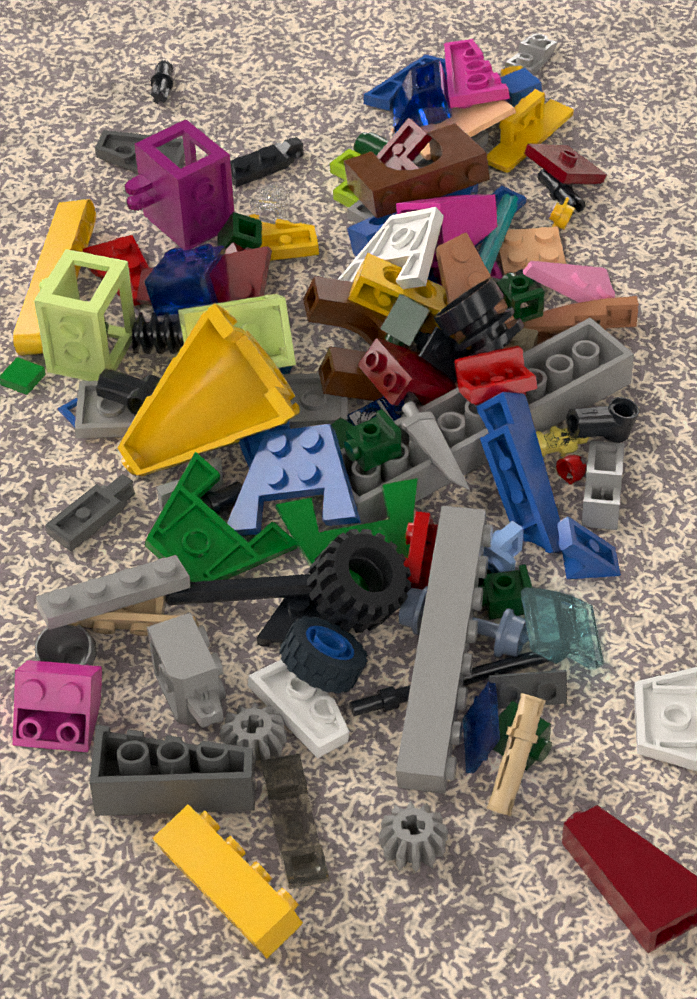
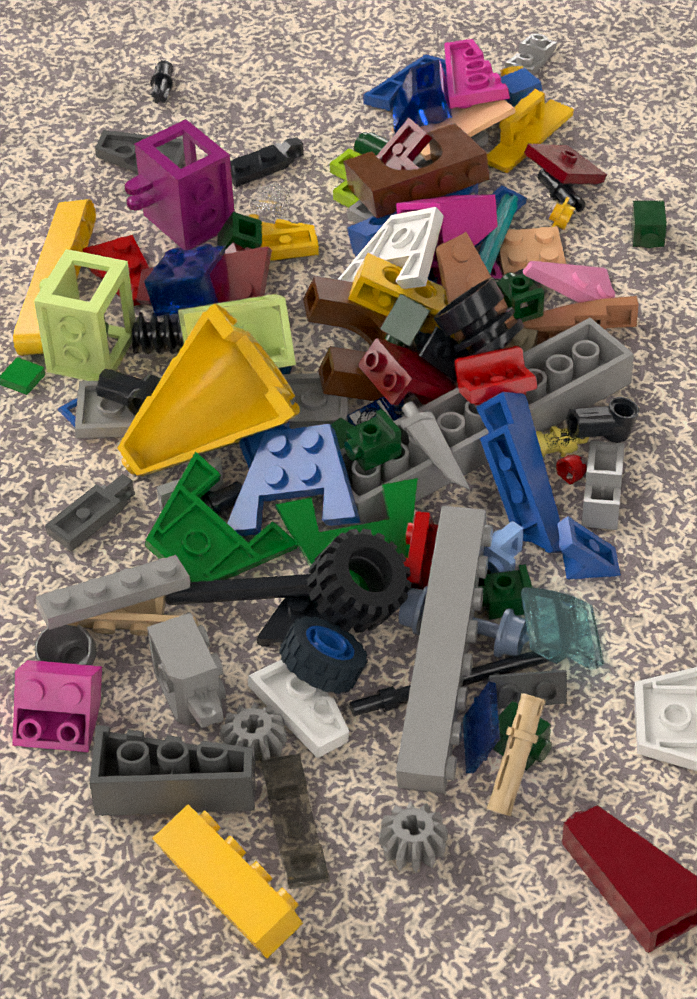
(648, 223): none -> dark green brick

